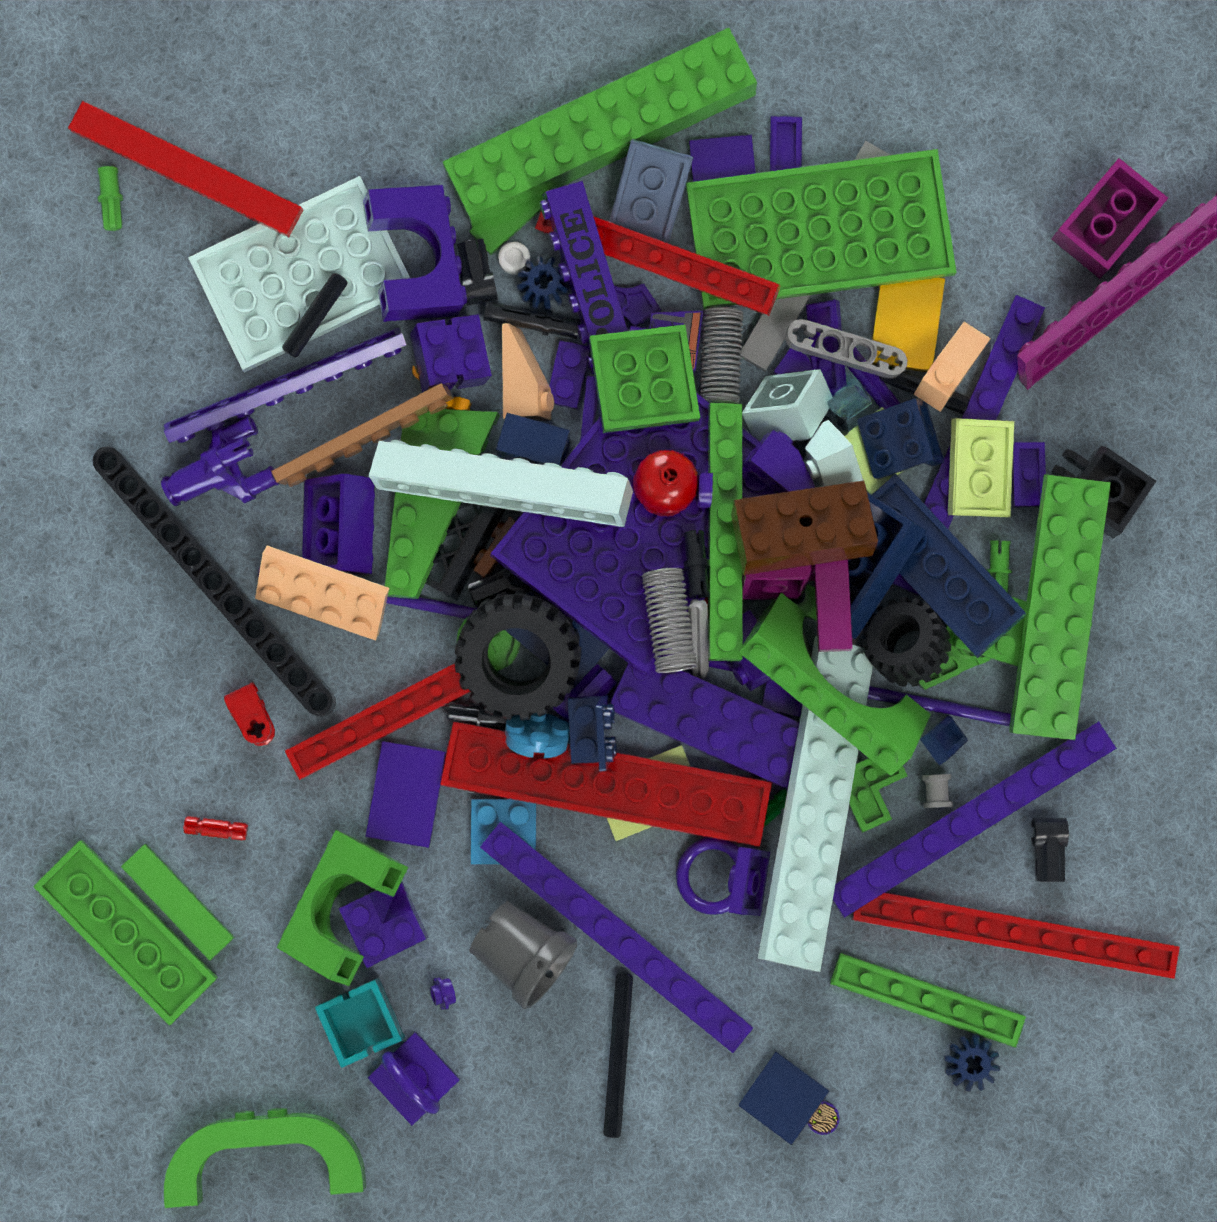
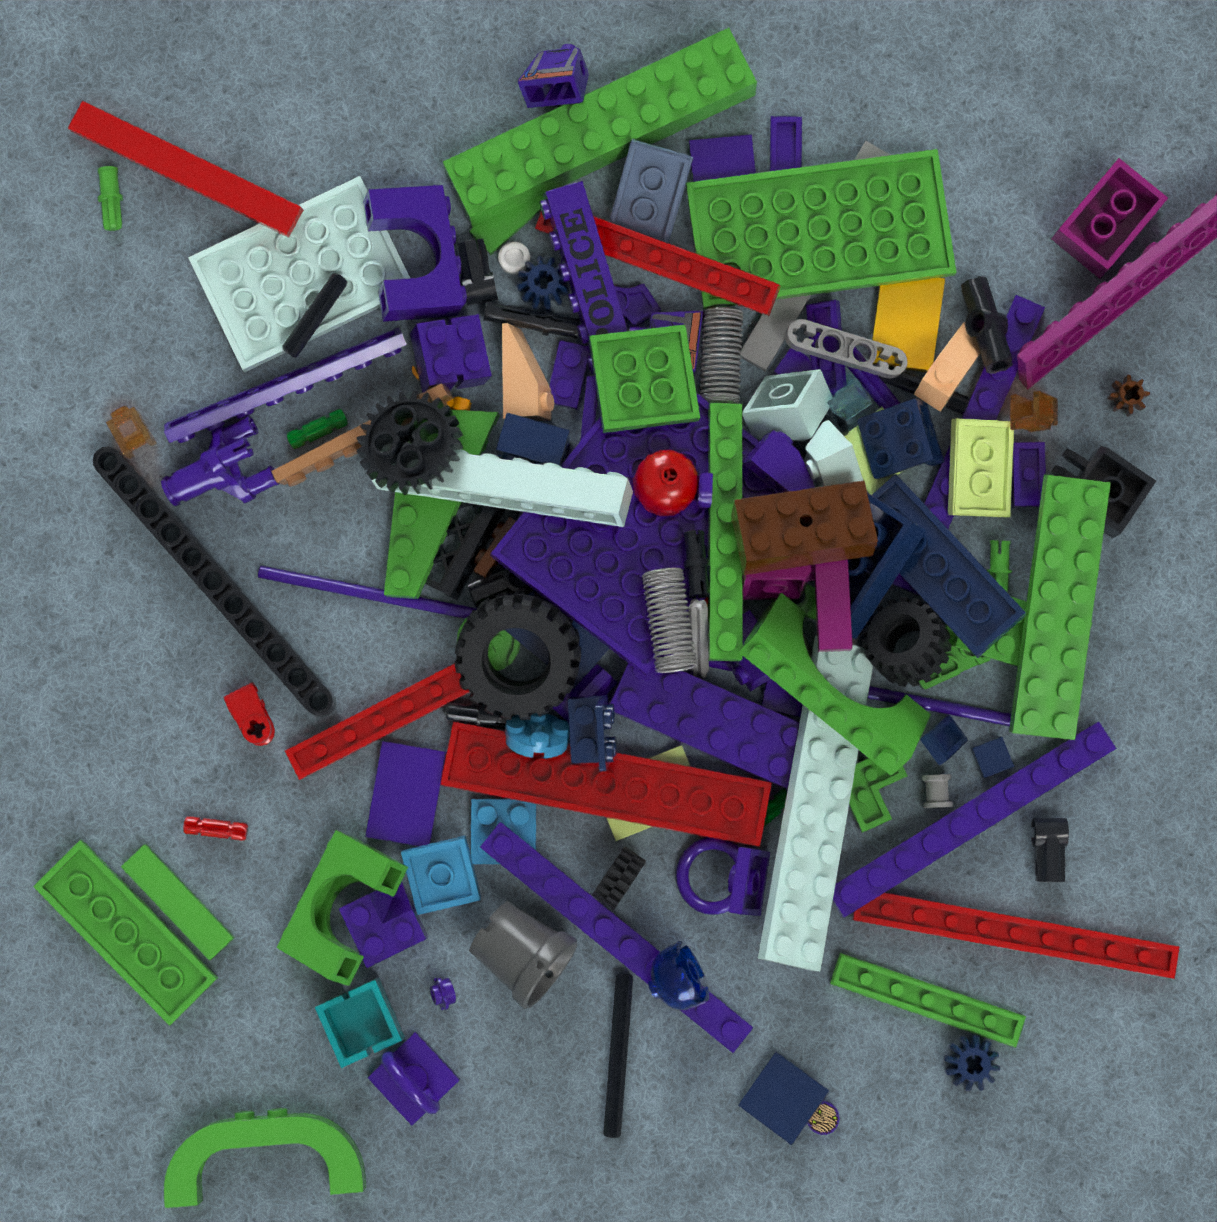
(129, 430): none -> clear orange window
(317, 429): none -> green axle
(321, 593): light nougat plate -> none
(339, 522): dark purple slope -> none
(432, 455): none -> black gear
(441, 875): none -> dark azure plate
(555, 78): none -> dark purple torso
(619, 878): none -> black tyre
(677, 978): none -> clear blue cylinder
(986, 325): none -> black piece
(992, 757): none -> dark blue tile
(1035, 414): none -> clear orange window
(1135, 401): none -> reddish brown gear

